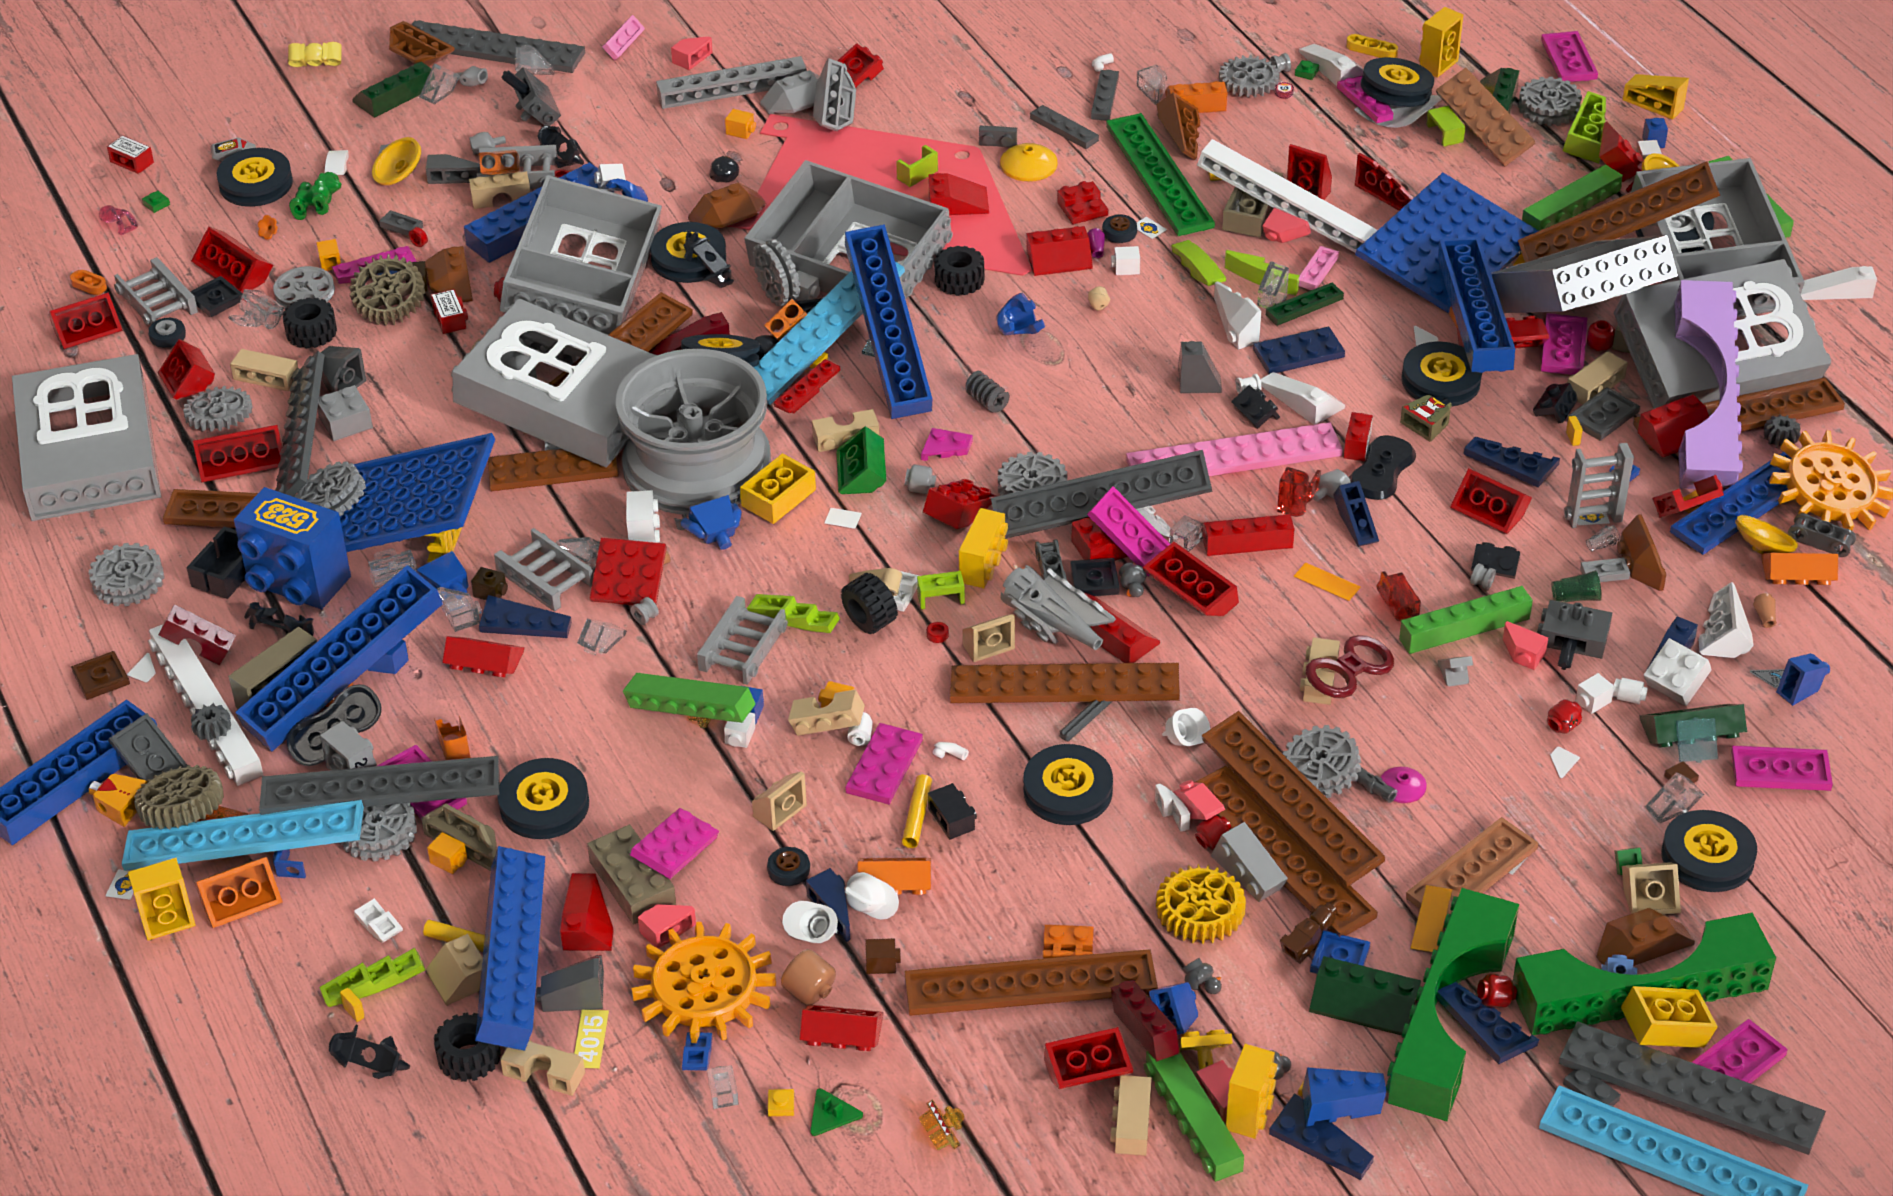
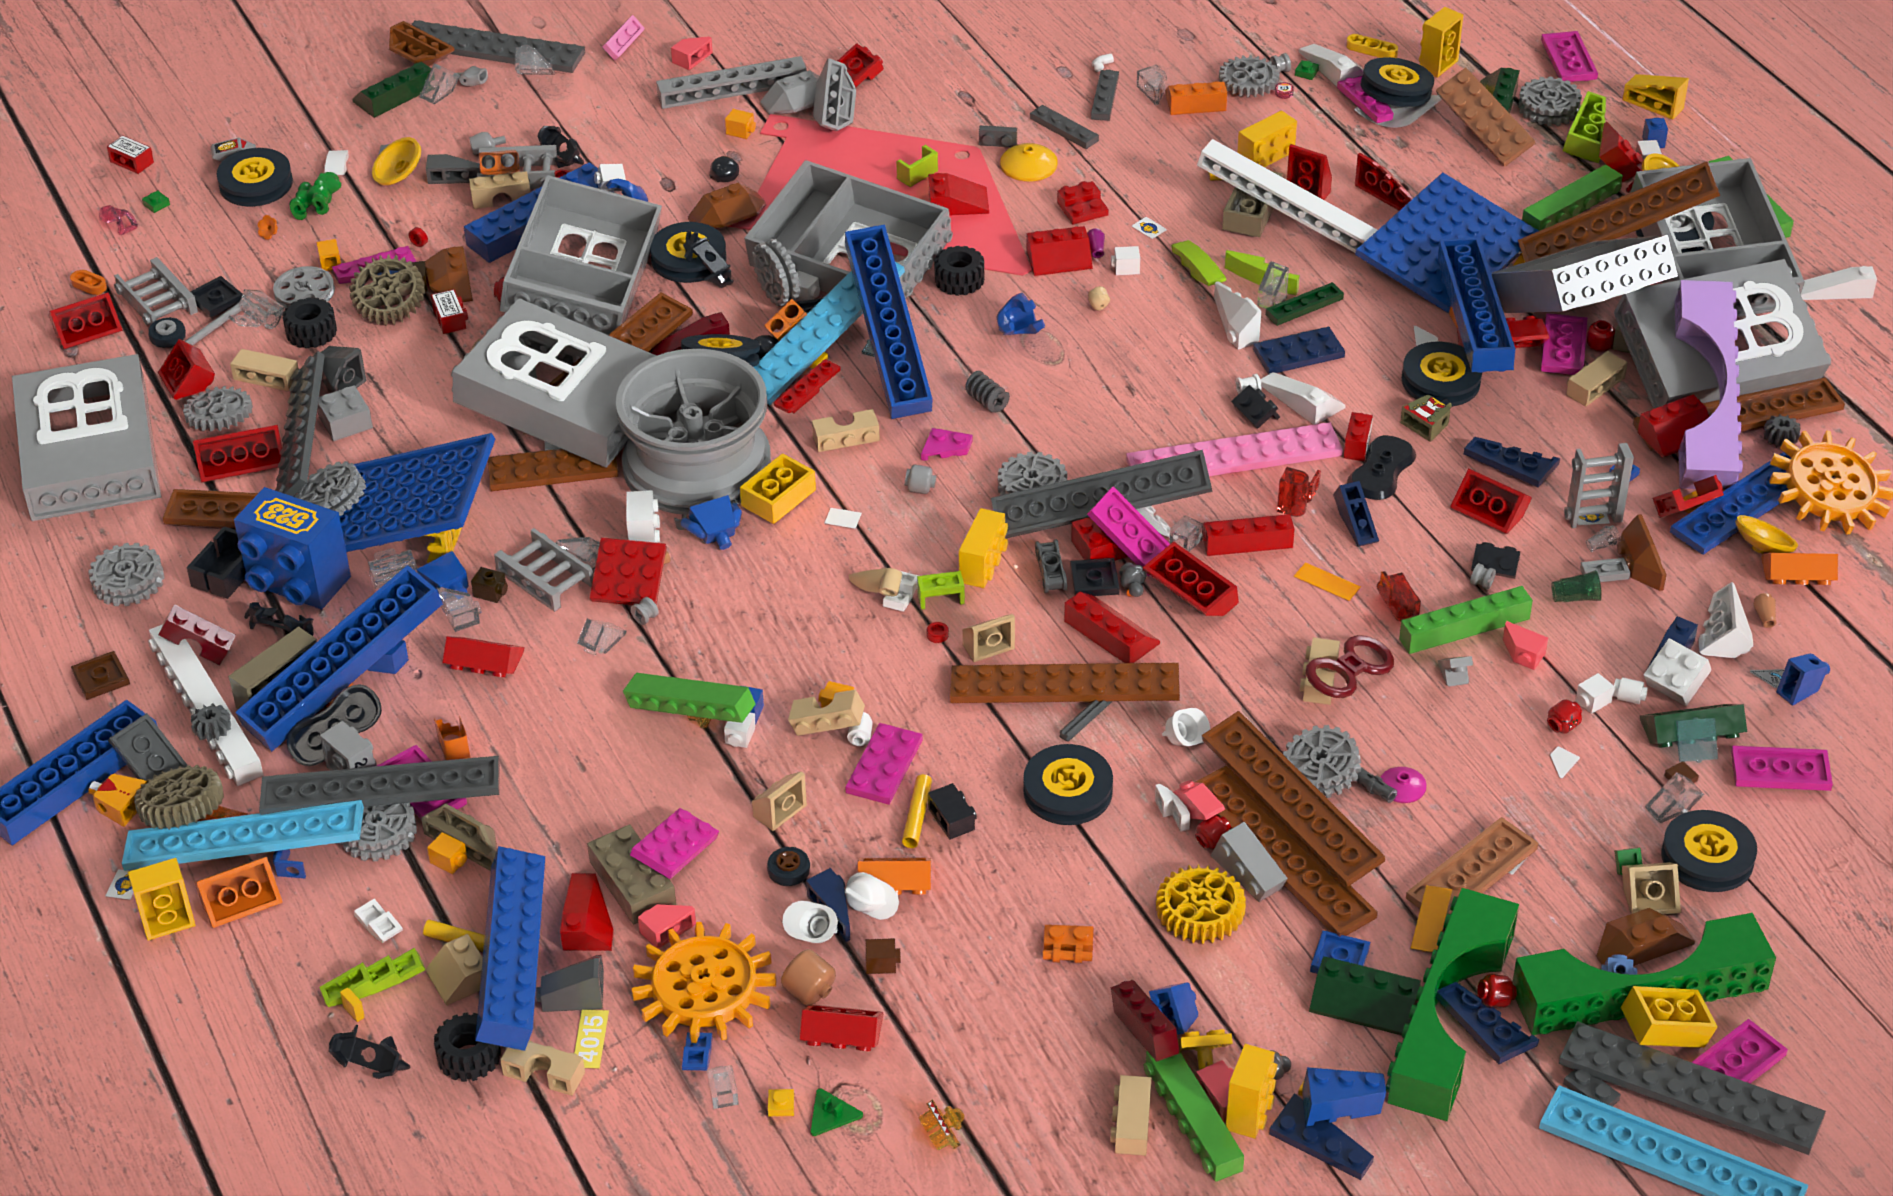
(143, 669): white sticker -> none
(213, 325): none -> light grey bar
(227, 257): red slope -> none
(314, 54): light yellow piece -> none
(399, 223): dark grey plate -> none
(515, 618): dark blue wing -> none
(533, 97): dark grey piece -> none
(547, 816): black wheel -> none
(729, 626): light grey fence -> none
(797, 614): lime slope -> none
(861, 463): green slope -> none
(869, 603): black tyre -> none
(951, 748): white arm -> none
(957, 502): red slope -> none
(1026, 982): dark orange plate -> none
(1054, 606): light grey piece -> none
(1087, 1058): red slope -> none
(1119, 228): black wheel -> none
(1160, 174): green plate -> none
(1181, 122): dark orange wedge -> none
(1197, 370): dark grey slope -> none
(1201, 972): dark grey animal -> none
(1268, 139): none -> yellow brick
(1285, 227): coral slope -> none
(1308, 932): reddish brown piece -> none
(1318, 268): bright pink plate -> none
(1330, 482): light grey piece -> none
(1448, 123): lime panel -> none
(1556, 400): black bracket -> none
(1574, 430): yellow tile -> none
(1575, 630): dark grey piece -> none
(1605, 413): dark grey tile -> none
(1822, 535): dark grey piece -> none

